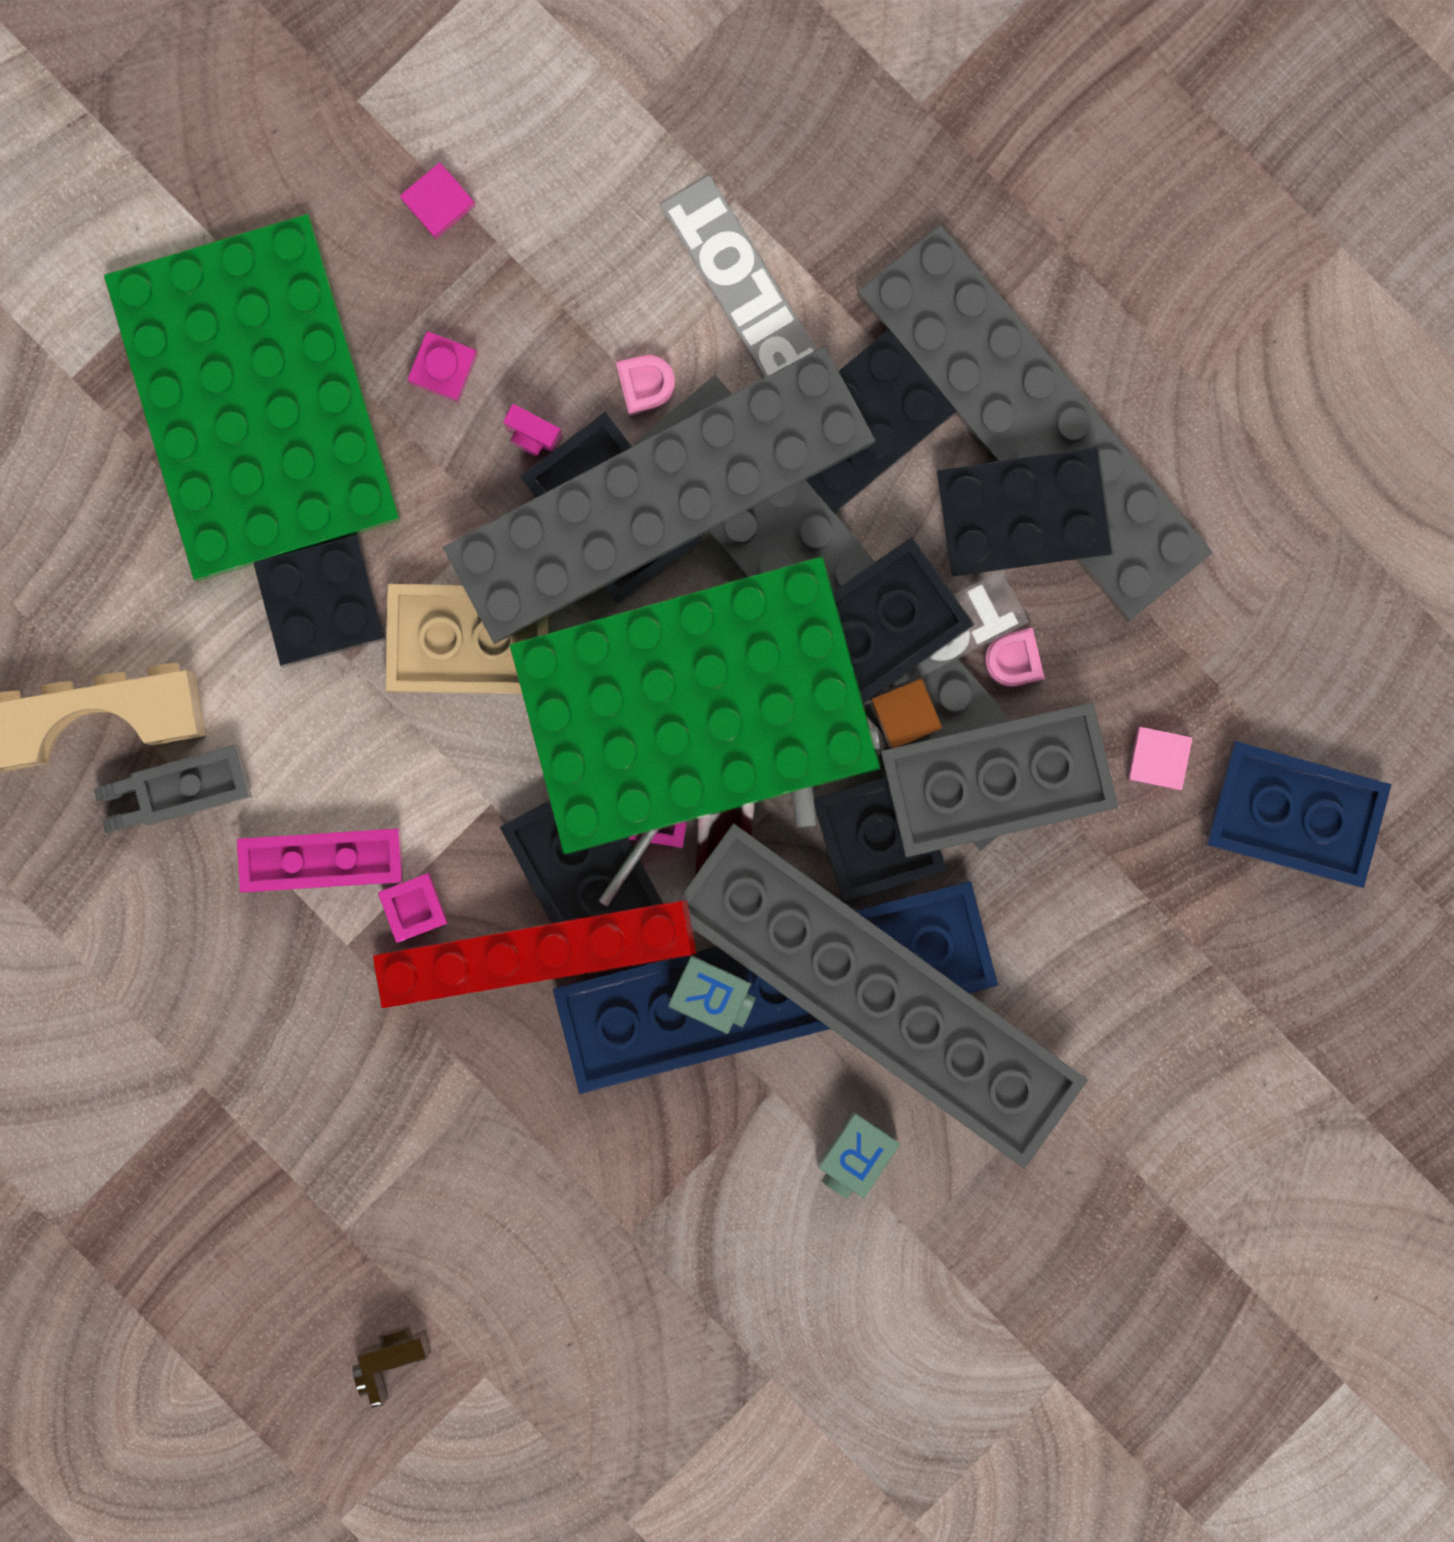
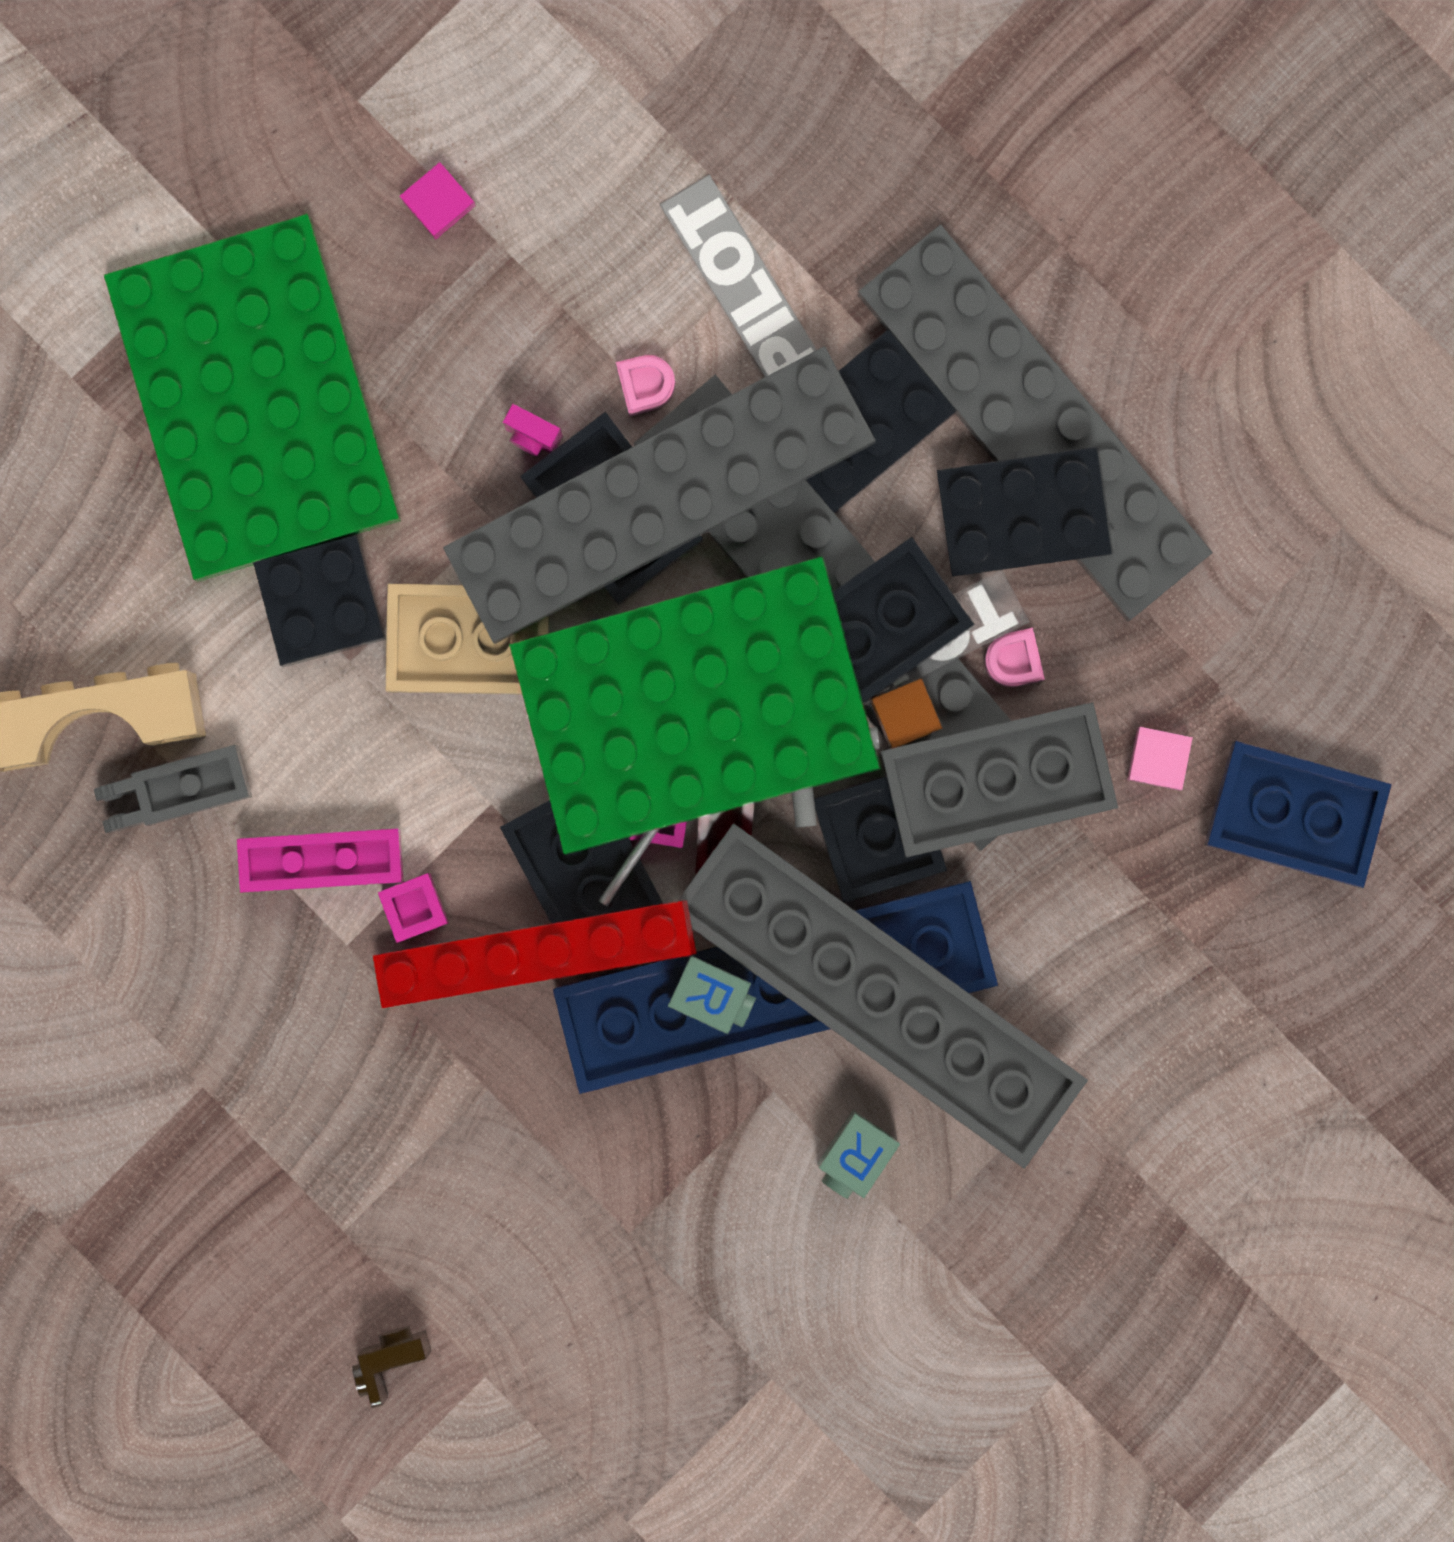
(442, 366): dark pink plate -> none

